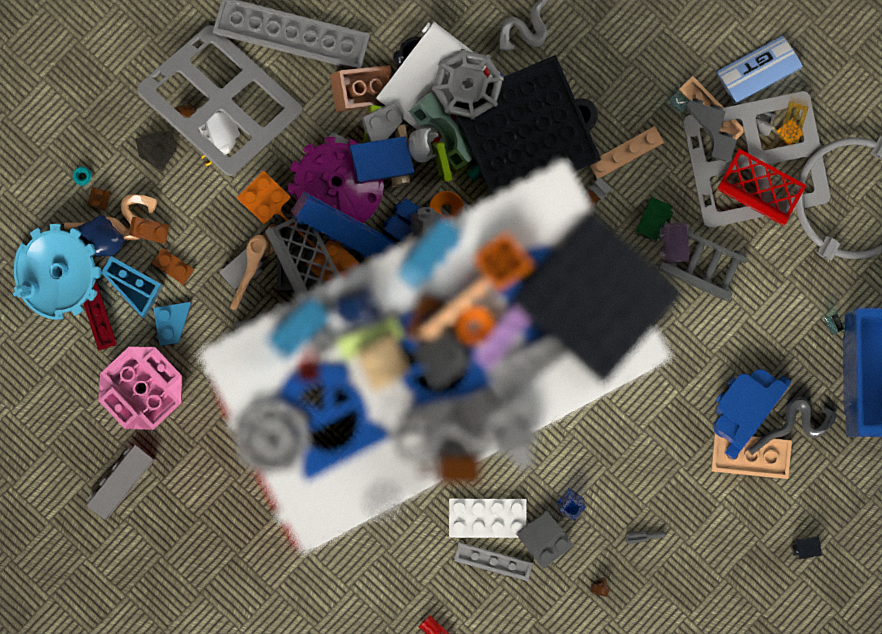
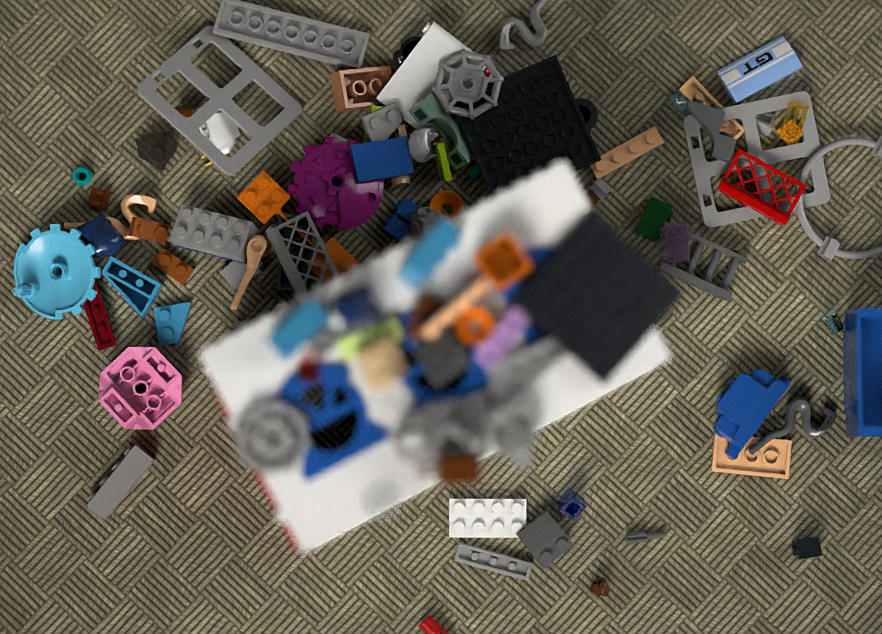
(212, 233): none -> light grey brick
(341, 227): blue brick -> none

